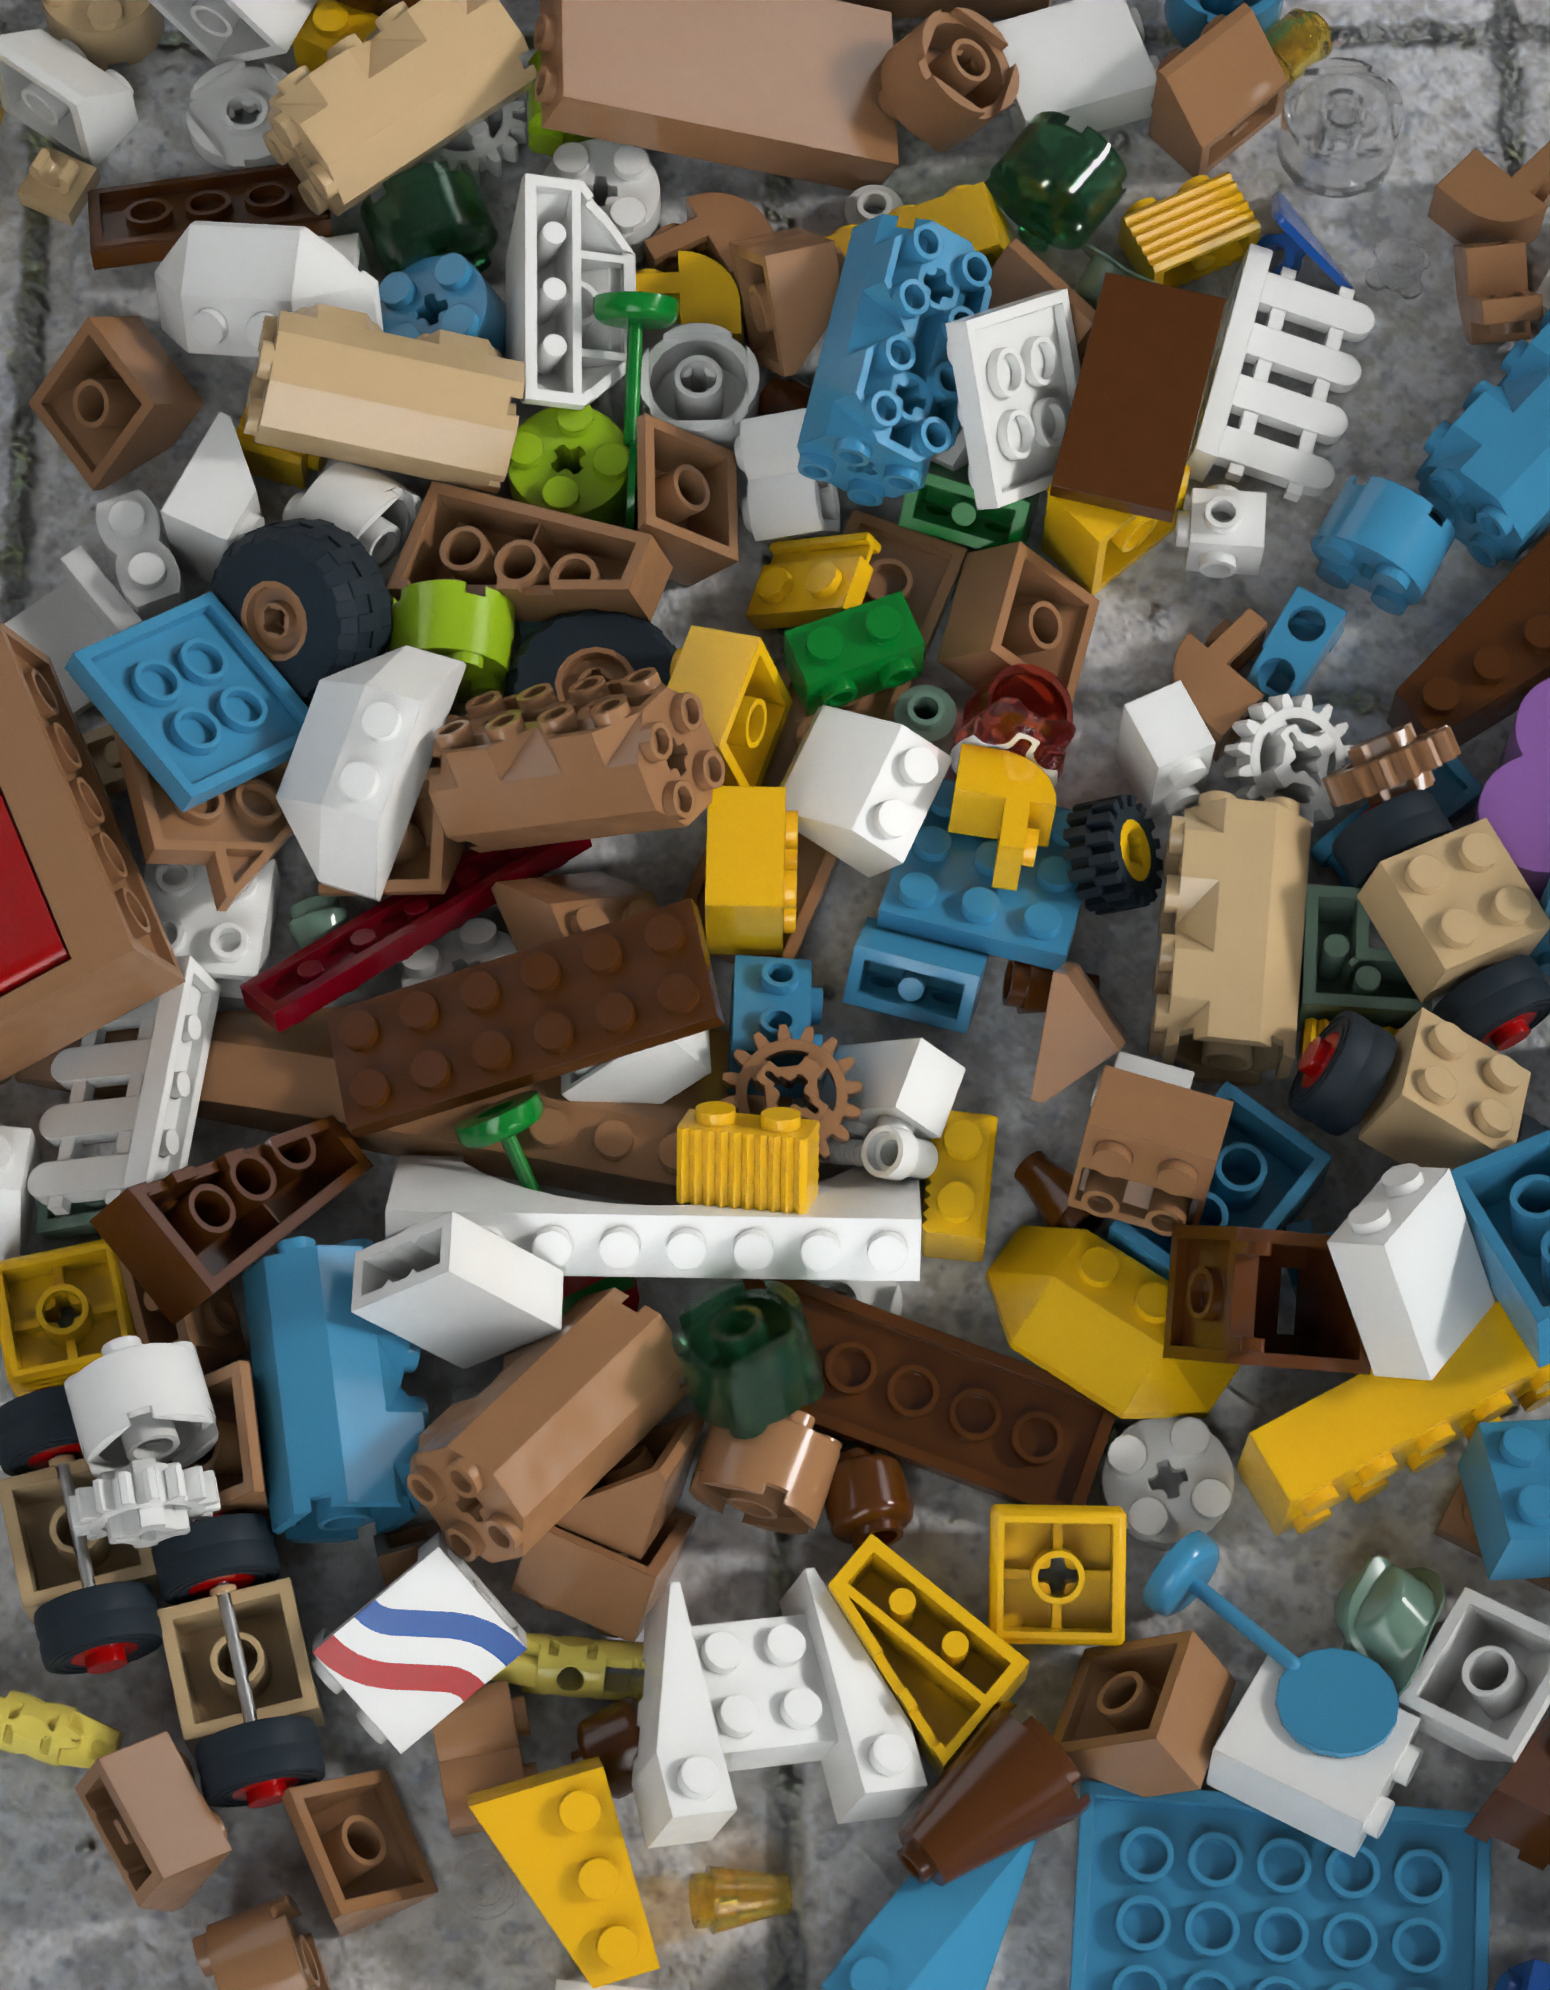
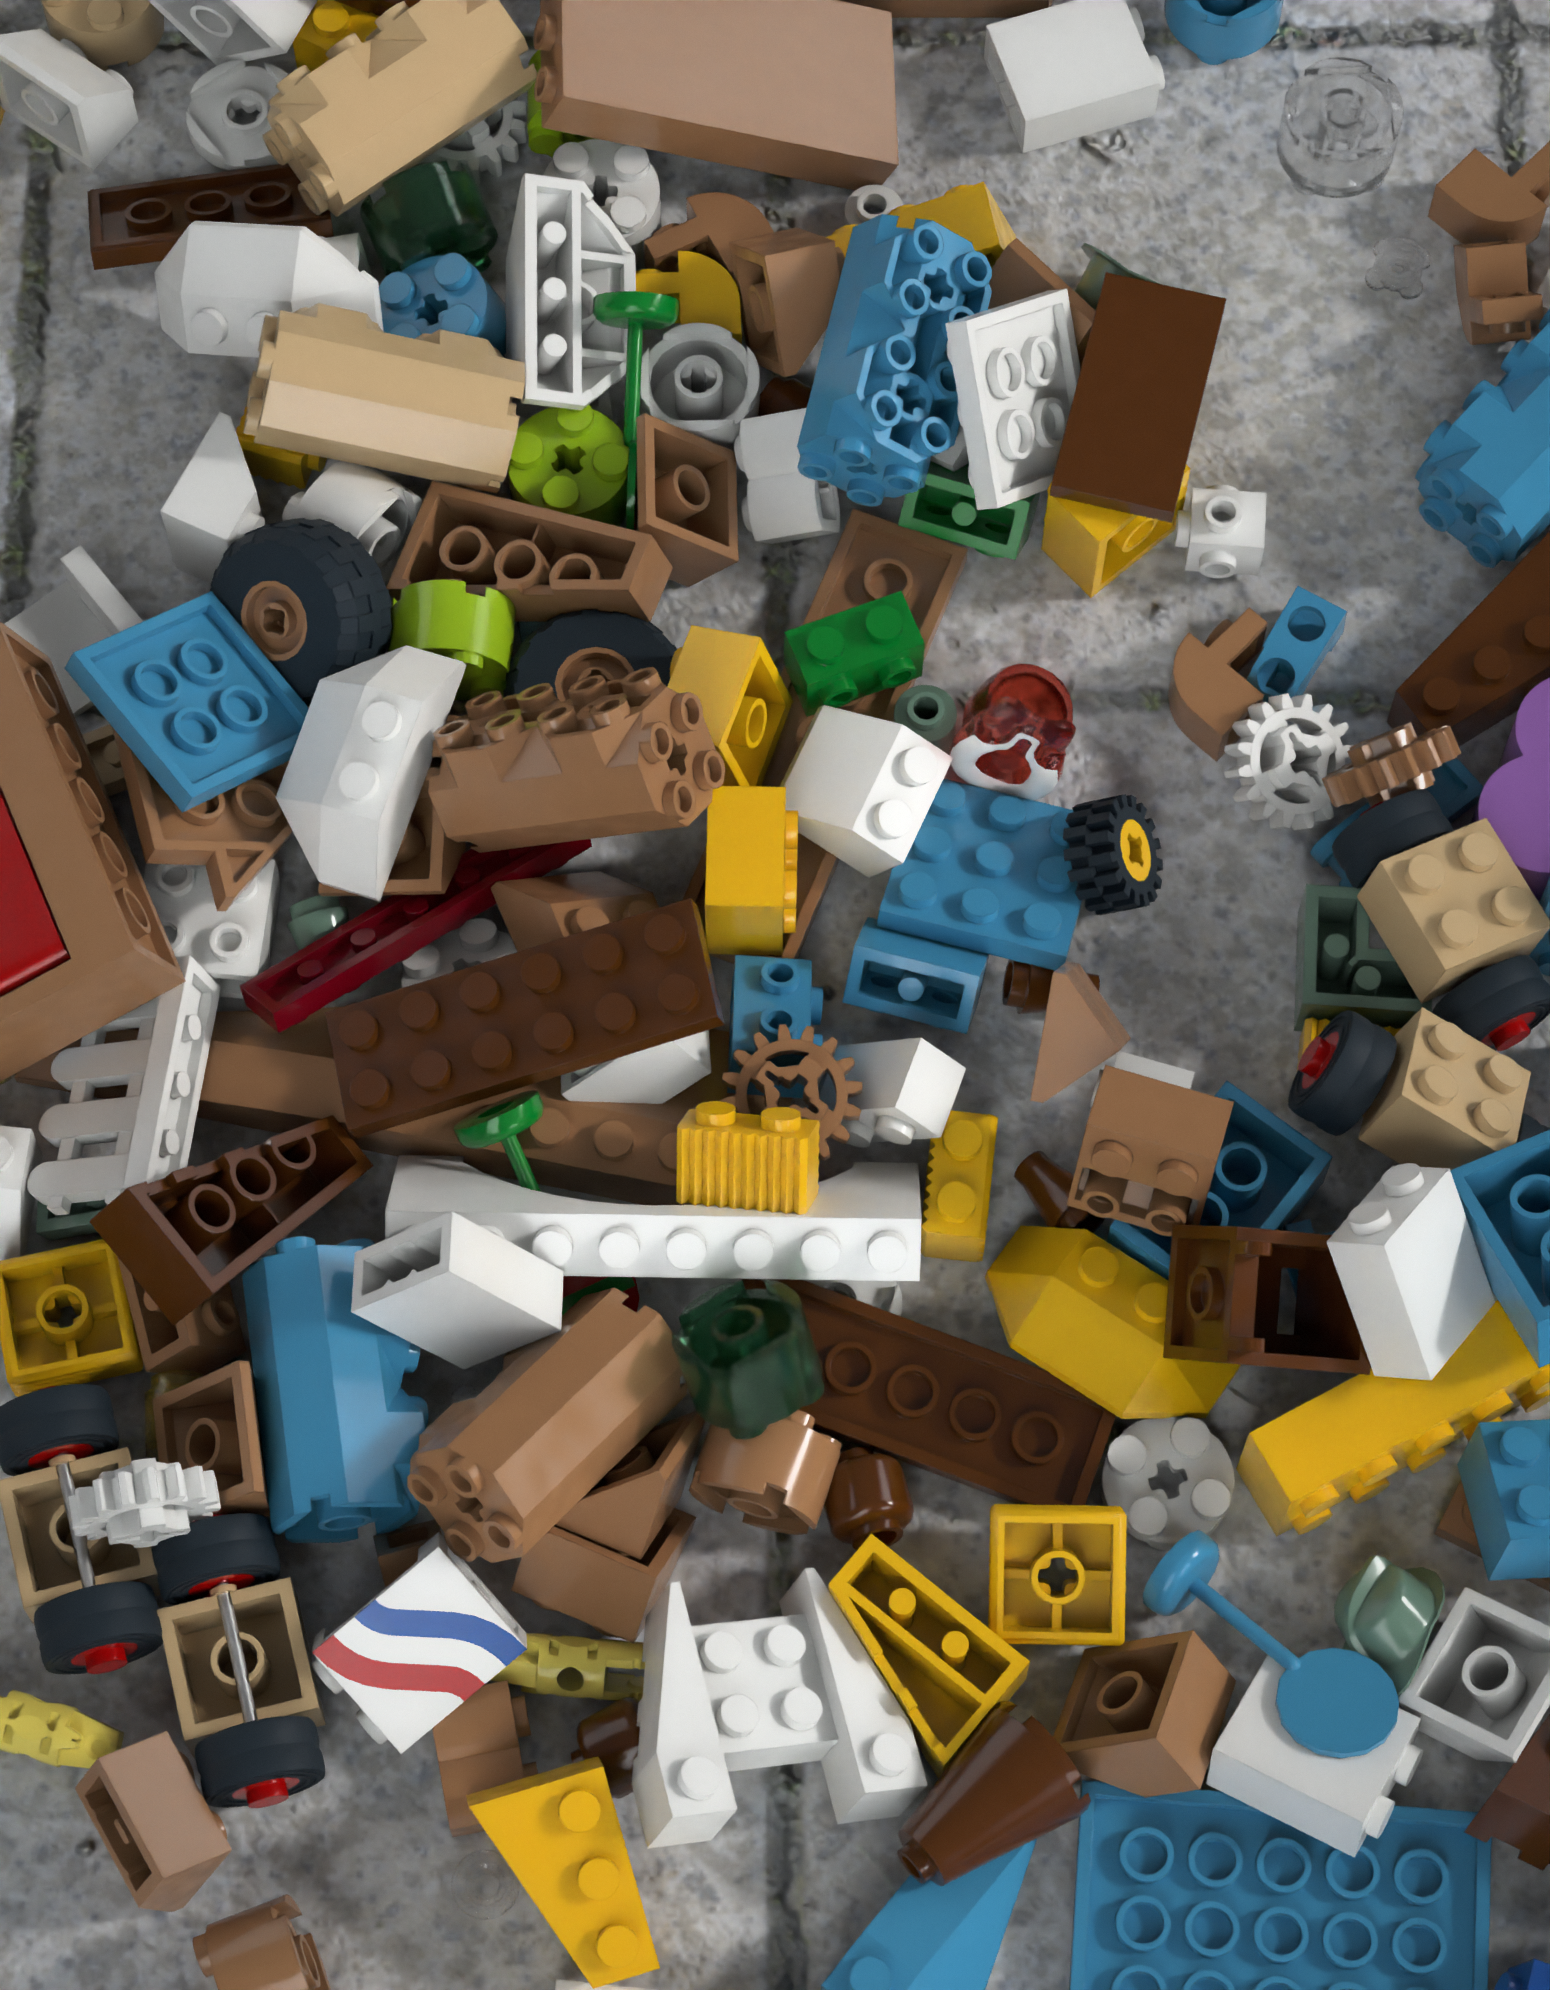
(58, 185): tan tile -> none
(114, 399): medium nougat slope -> none
(139, 554): white brick -> none
(142, 1405): white brick -> none
(359, 1848): medium nougat slope -> none
(736, 1897): clear yellow cone -> none
(812, 579): yellow plate -> none
(886, 1154): white brick -> none
(948, 78): medium nougat brick -> none
(1003, 800): yellow brick -> none
(1016, 612): medium nougat slope -> none
(1057, 182): clear green brick -> none
(1165, 750): white brick -> none
(1189, 231): yellow brick -> none
(1216, 92): medium nougat slope -> none
(1231, 938): tan brick -> none
(1286, 354): white fence -> none
(1298, 242): blue piece -> none
(1299, 42): clear yellow brick -> none
(1381, 542): dark azure brick -> none

